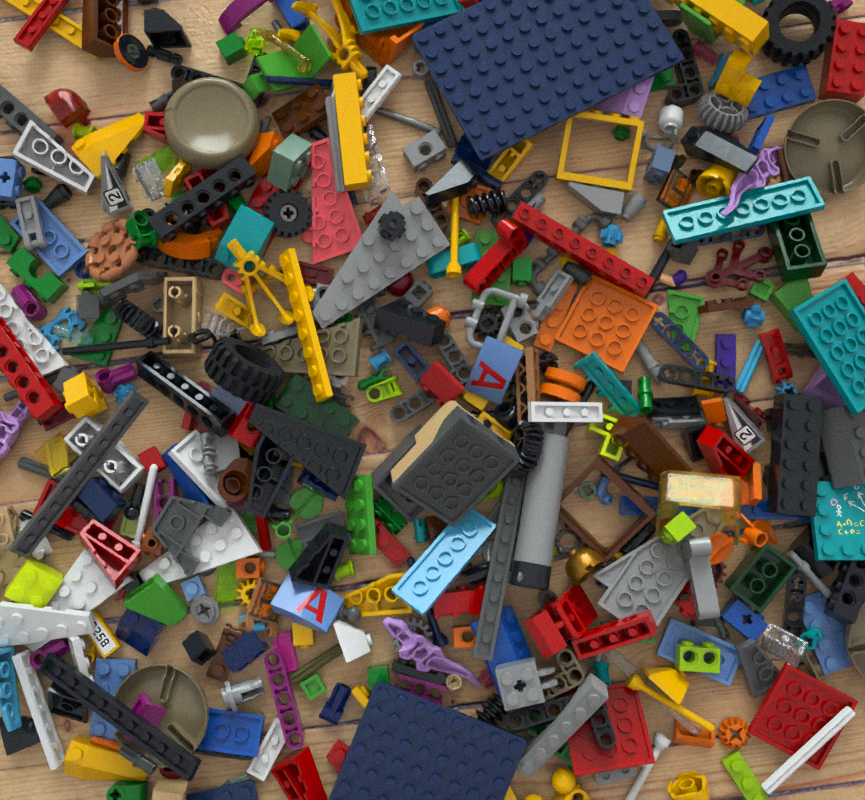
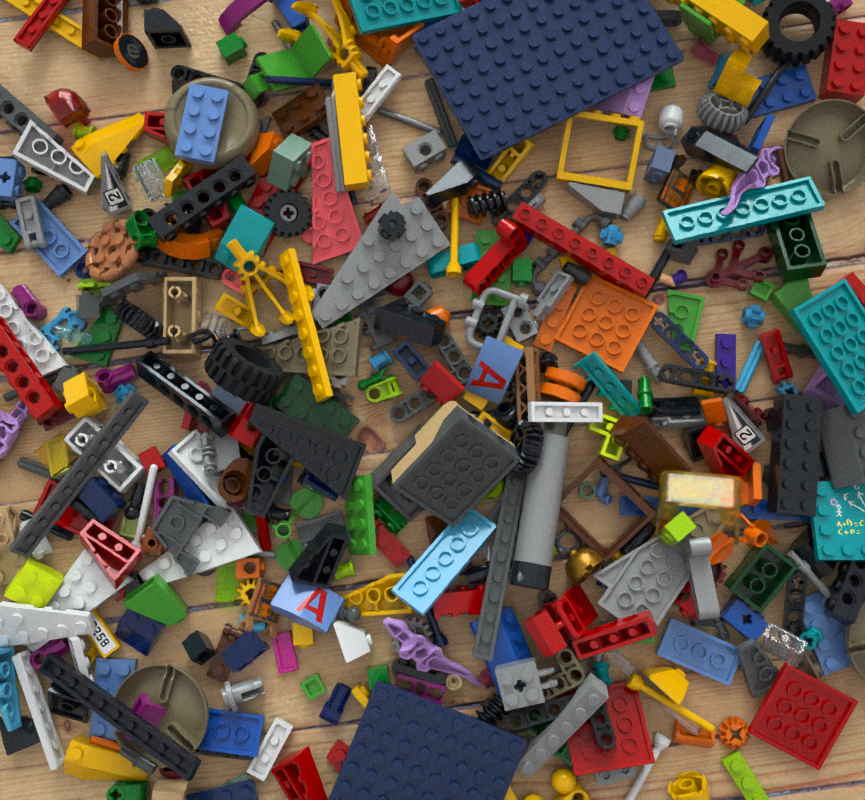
(25, 264): green arch -> none
(156, 300): light grey bush -> none
(161, 102): dark grey axle -> none
(164, 55): black axle -> none
(193, 587): light blue plate -> none
(202, 124): none -> medium blue plate
(207, 617): light grey gear -> none
(254, 44): clear neon green plate -> none
(269, 35): clear yellow hinge -> none
(284, 708): magenta beam -> none
(316, 664): olive axle -> none
(420, 75): light grey bush -> none
(420, 530): teal pin -> none
(457, 633): orange brick -> none
(463, 238): lime bush -> none
(689, 67): black beam -> none
(696, 662): lime brick -> none
(726, 304): reddish brown plate -> none
(766, 89): none -> black bar
(808, 750): white axle -> none

